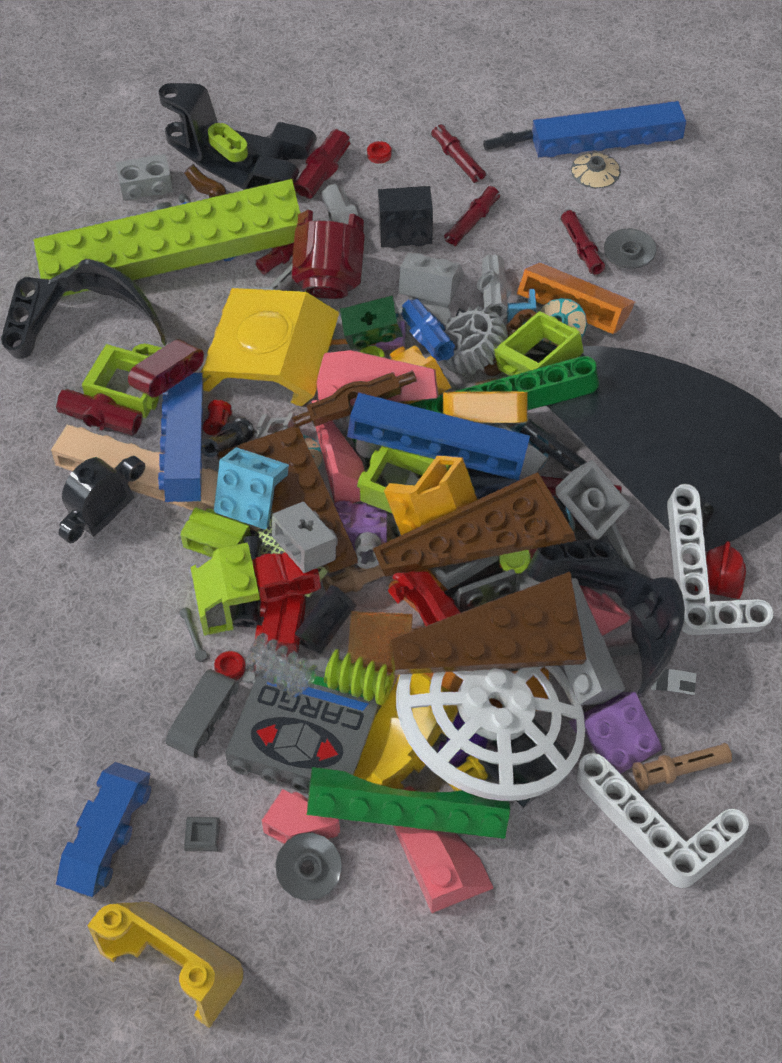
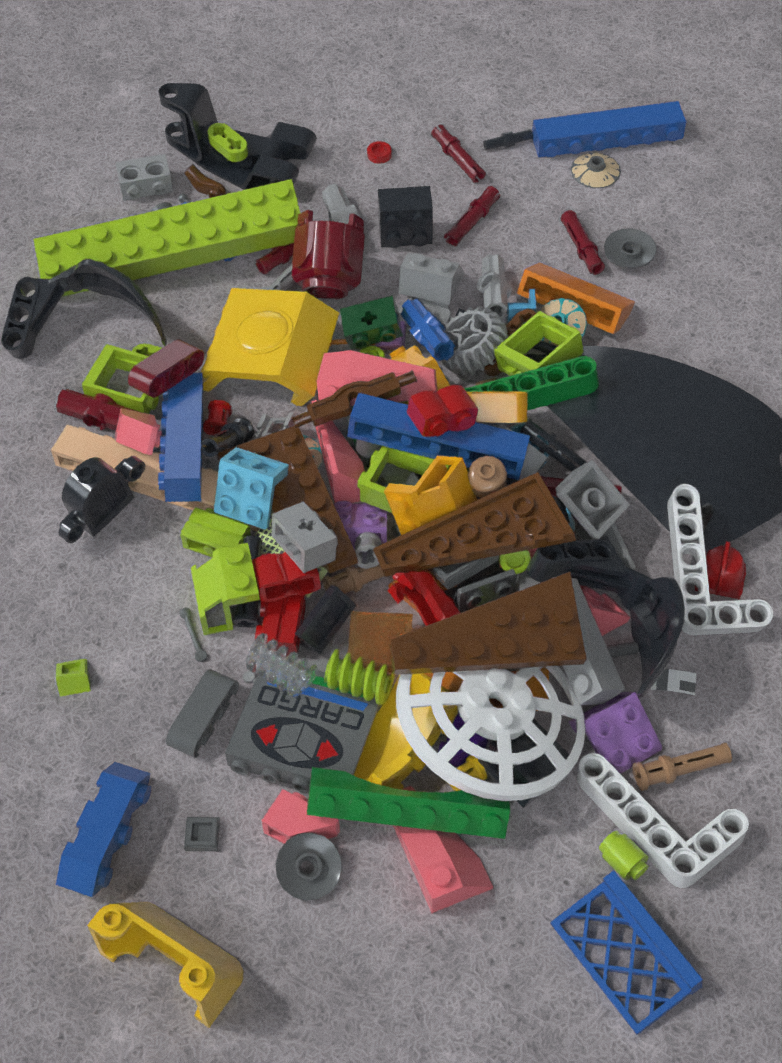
(72, 677): none -> lime slope
(138, 431): none -> coral slope
(230, 664): red tile -> none
(322, 163): dark red piece -> none
(442, 410): none -> red brick
(487, 476): none -> medium nougat head
(624, 856): none -> lime brick
(649, 933): none -> blue fence

